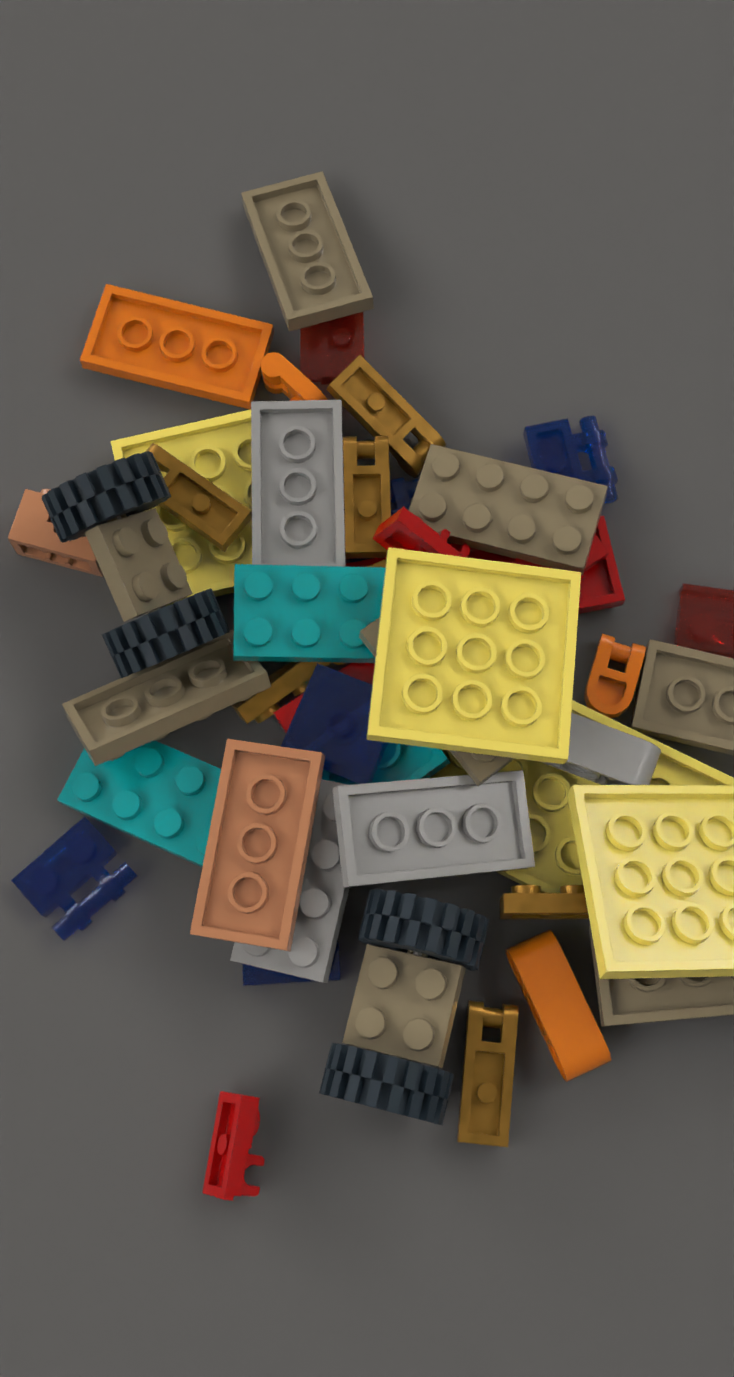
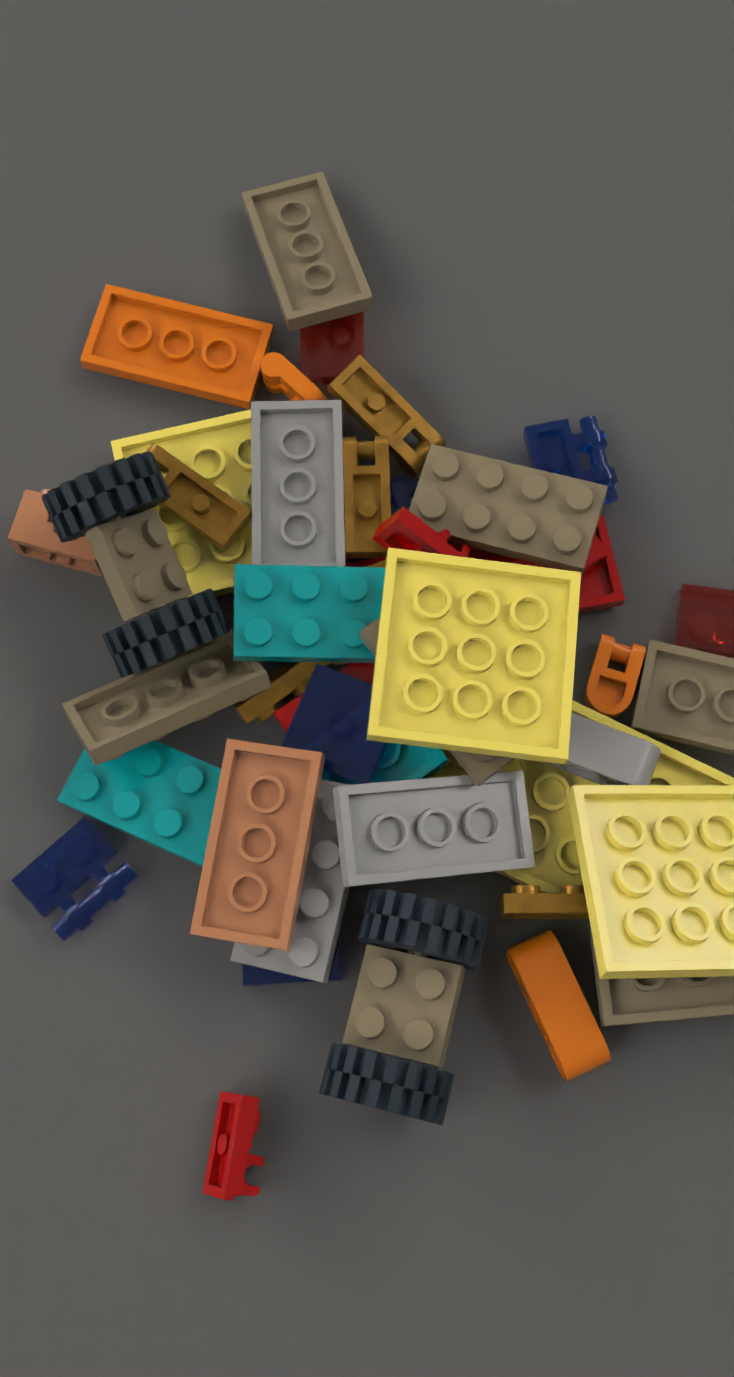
(487, 1076): pearl gold plate -> none

